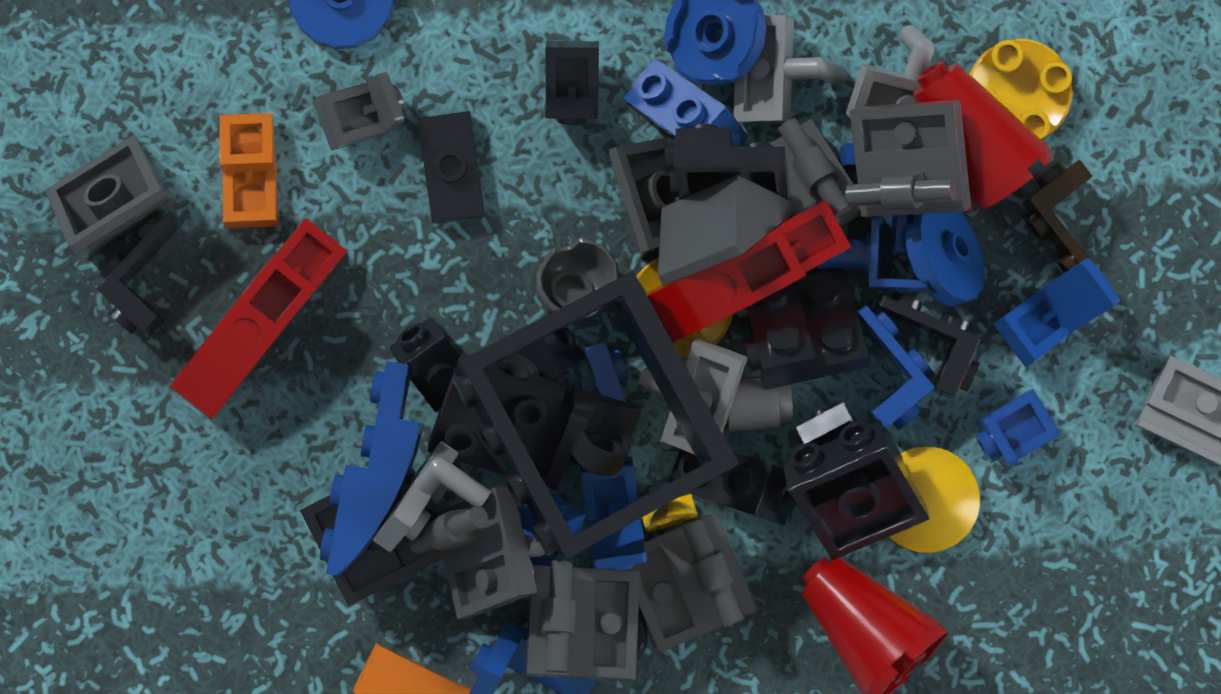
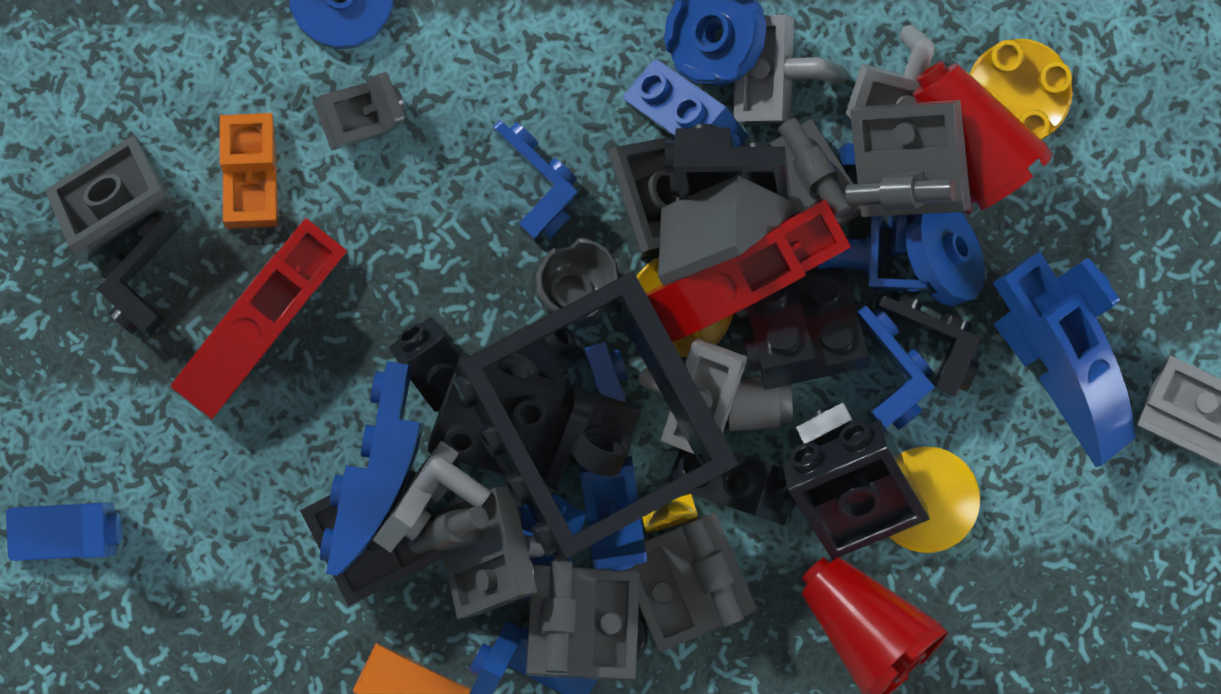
(63, 531): none -> blue bracket
(451, 167): black plate -> none
(550, 212): none -> blue bracket
(572, 81): black bracket -> none
(1015, 429): blue bracket -> none
(1040, 219): dark brown bracket -> none
(1079, 359): none -> blue slope

